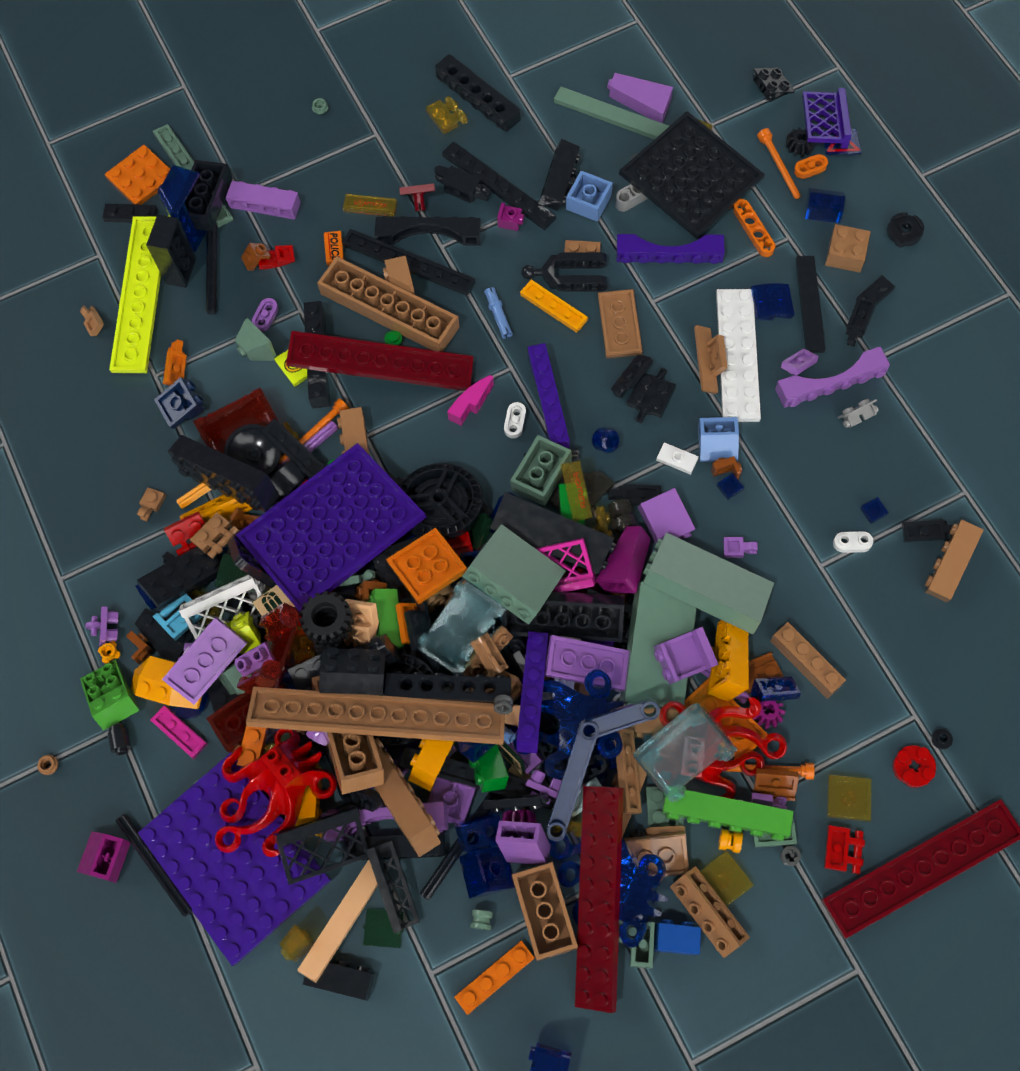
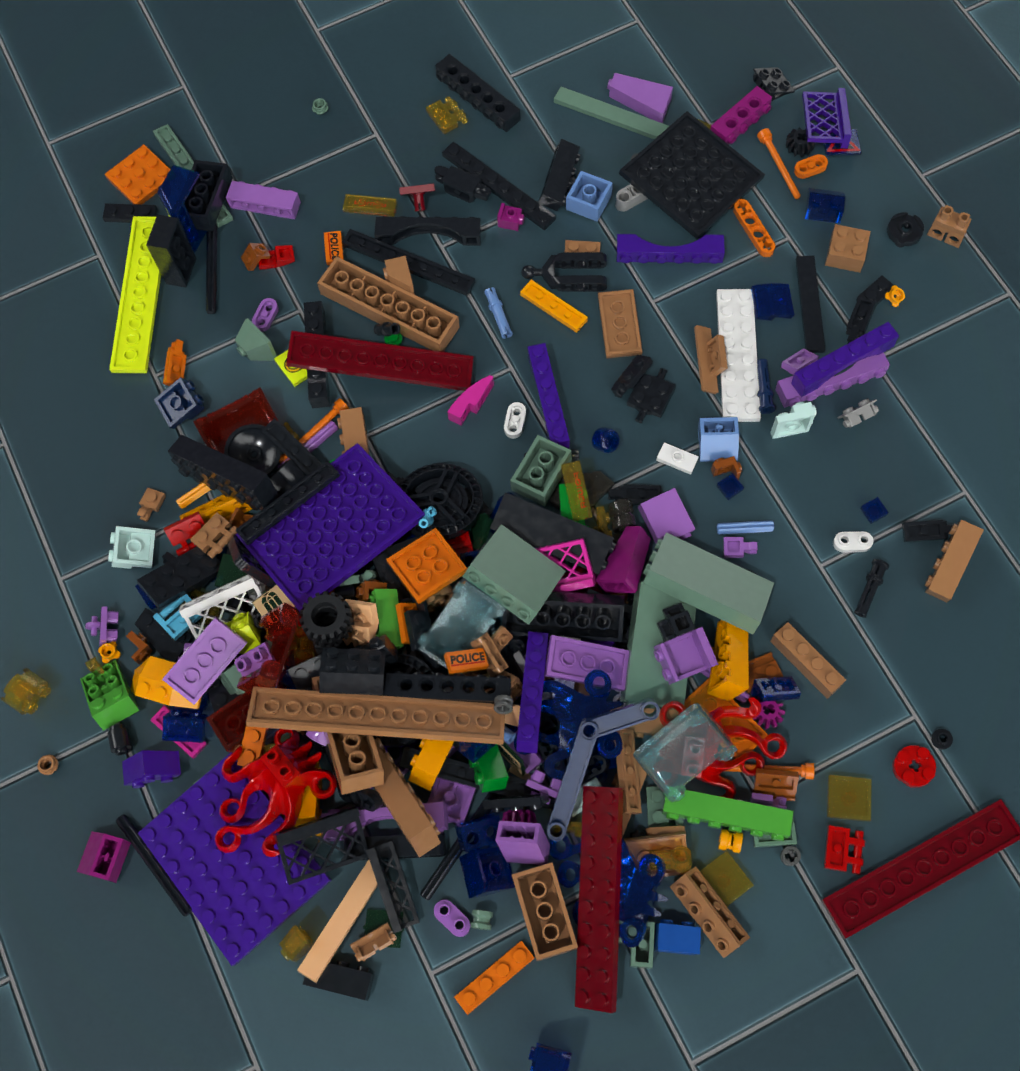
(25, 692): none -> clear yellow brick
(92, 320): medium nougat plate -> none
(92, 665): none -> clear yellow hand
(132, 547): none -> light aqua plate
(151, 766): none -> dark purple brick
(184, 726): none -> clear blue bracket
(287, 502): none -> black tile
(375, 940): none -> medium nougat hinge
(386, 329): none -> black pin
(428, 519): none -> medium azure arm
(451, 918): none -> medium lavender plate
(466, 660): none -> orange tile
(671, 858): none -> clear yellow piece
(676, 622): none -> black brick
(742, 115): none -> magenta brick
(745, 527): none -> medium blue axle
(765, 393): none -> dark blue pin
(796, 422): none -> light aqua plate
(820, 371): none -> dark purple arch
(873, 581): none -> black pin
(898, 292): none -> light orange plate
(952, 223): none -> medium nougat hips

